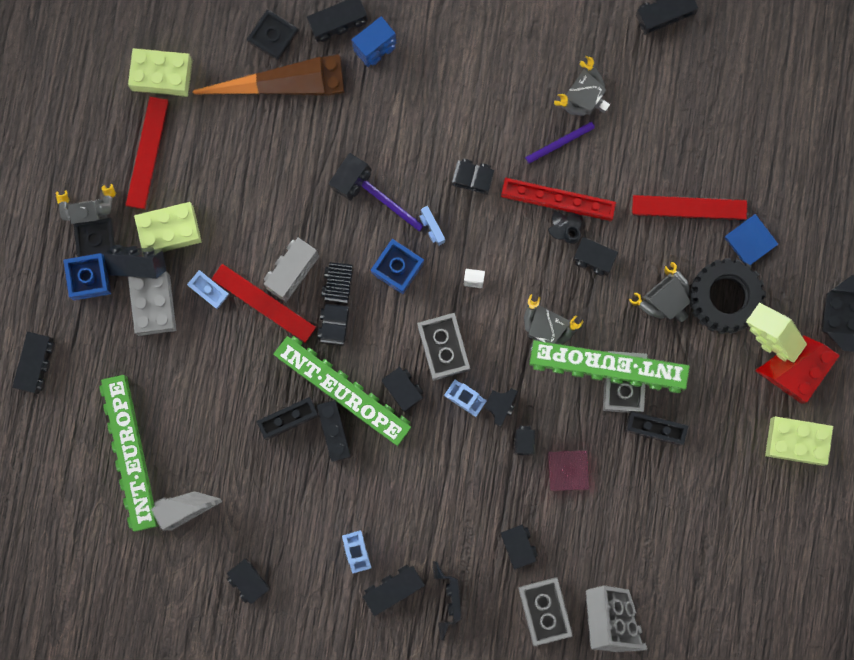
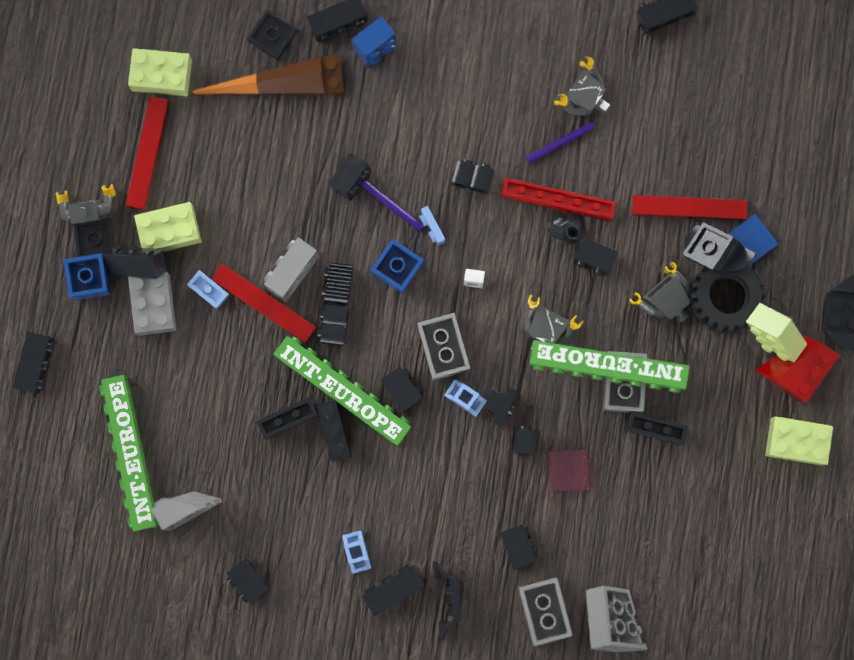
(716, 250): none -> black piece

